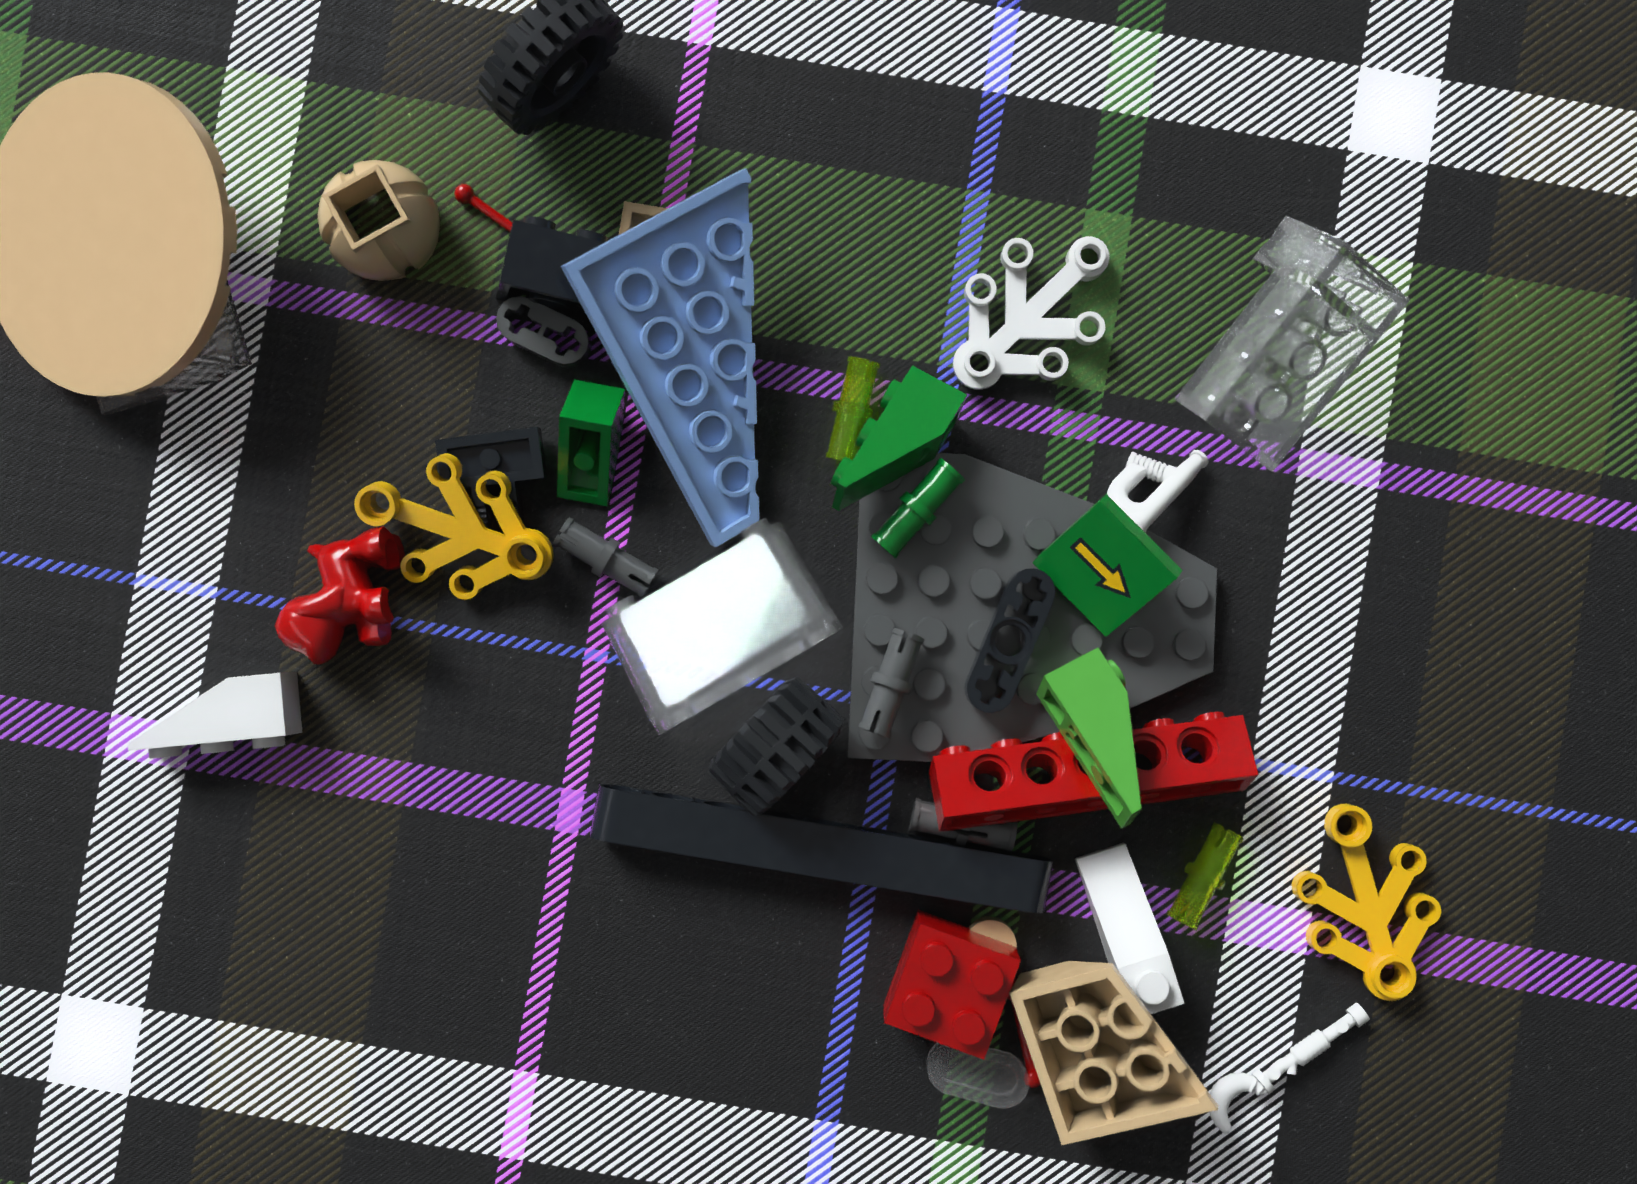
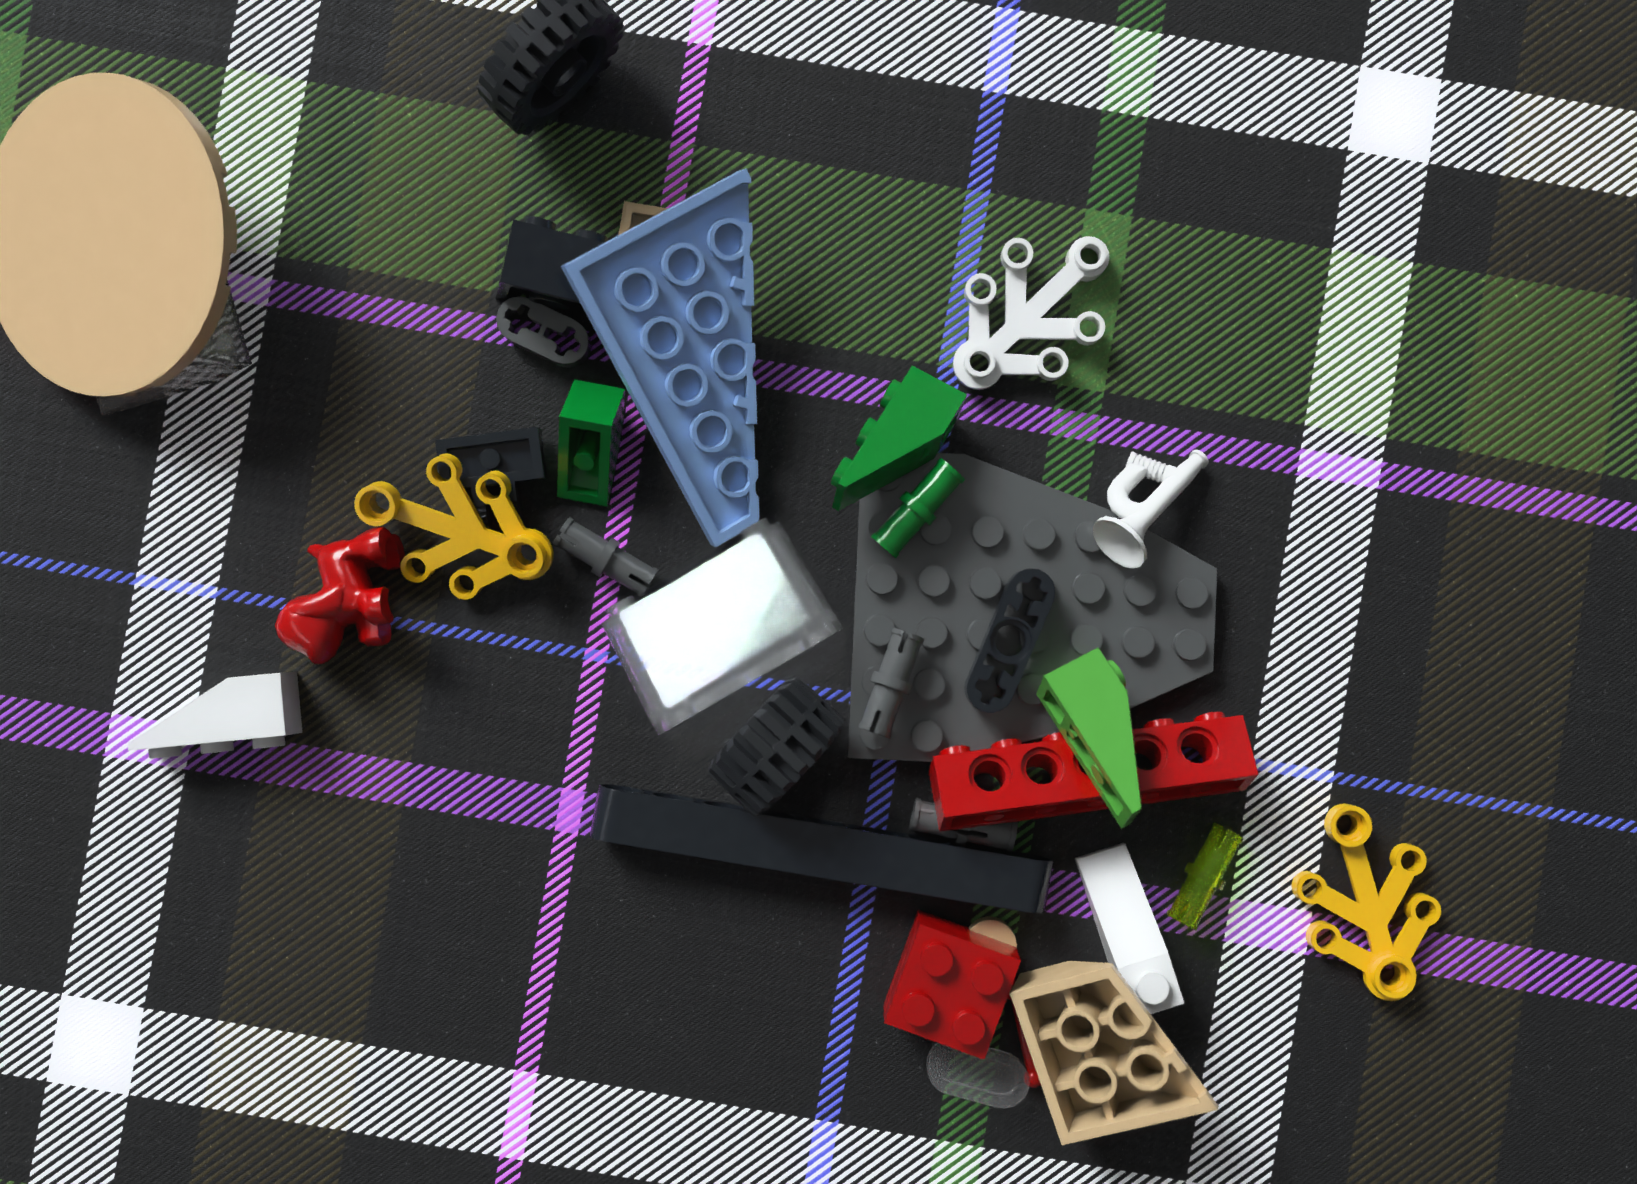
(393, 247): tan piece -> none
(465, 195): red hinge -> none
(852, 408): clear neon green pin -> none
(1107, 566): green tile -> none
(1260, 1082): white piece -> none
(1292, 342): clear hinge -> none

